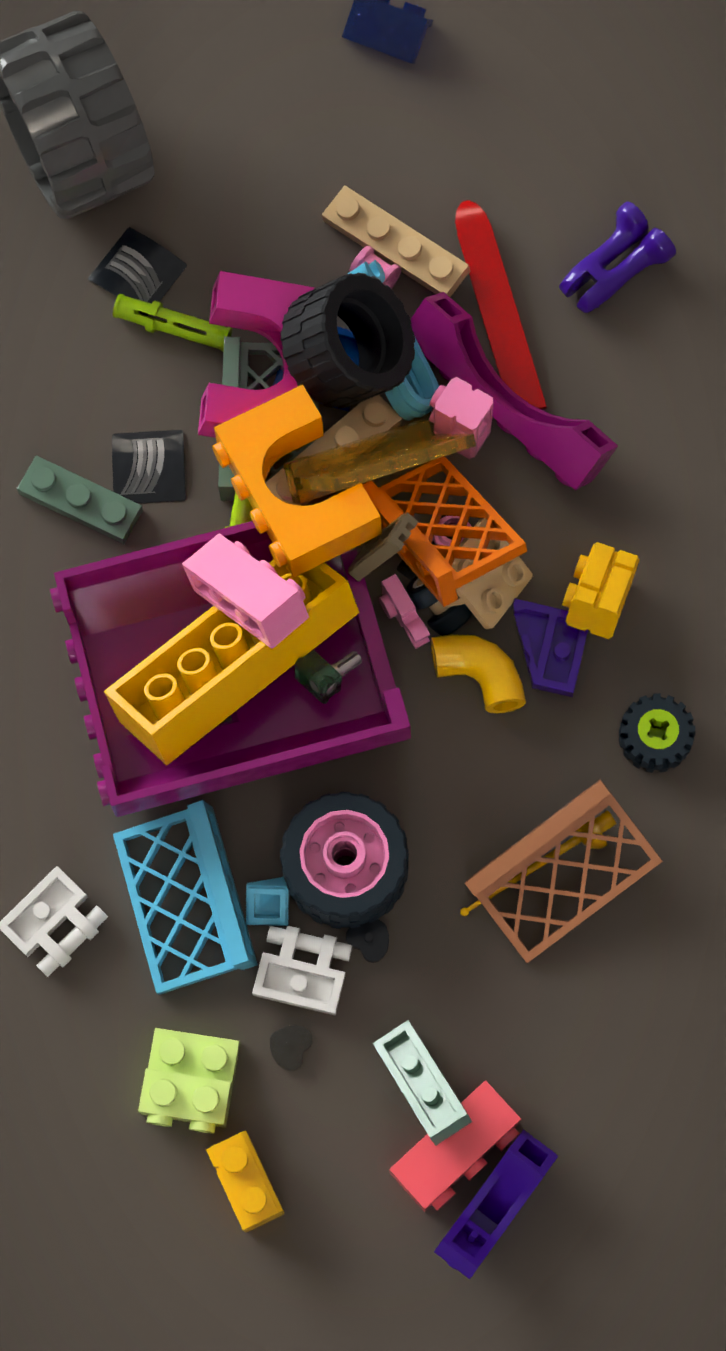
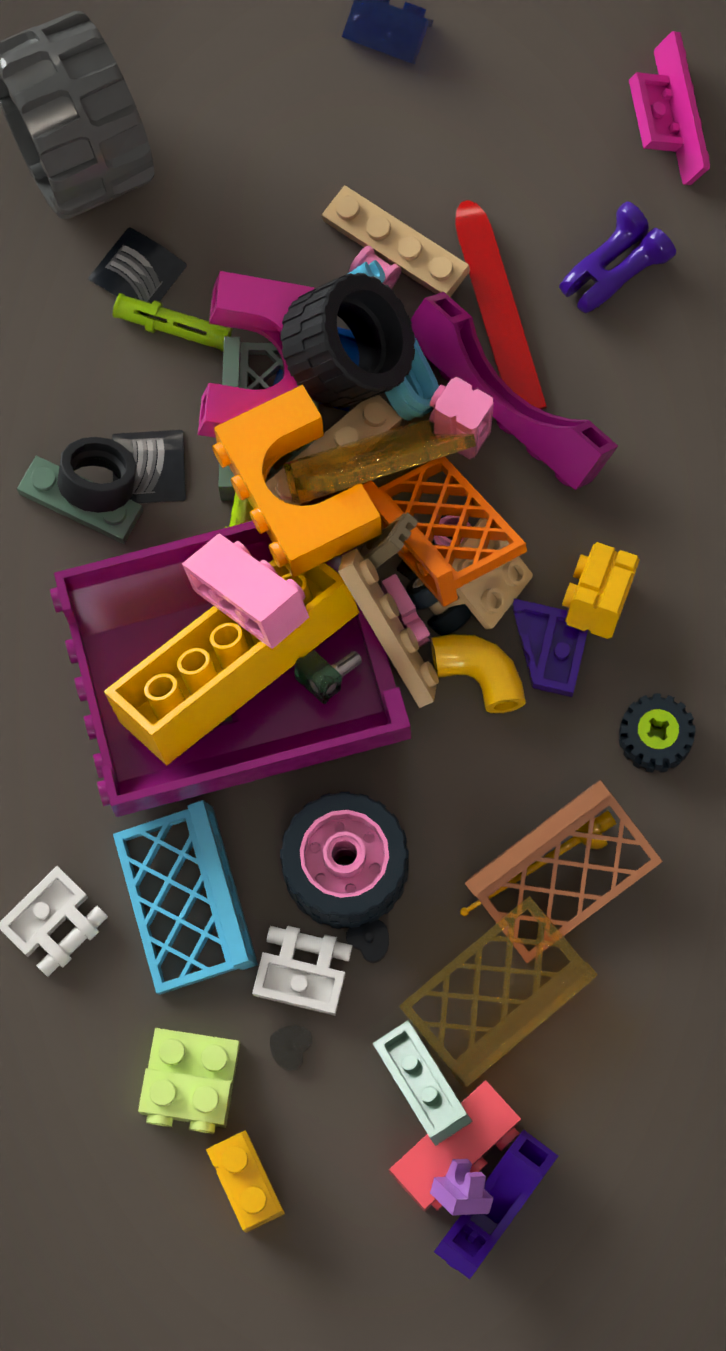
(91, 495): none -> black tyre
(267, 902): medium azure slope -> none
(382, 615): none -> tan plate
(462, 1190): none -> medium lavender tile
(521, 1020): none -> clear yellow fence
(669, 110): none -> dark pink bracket

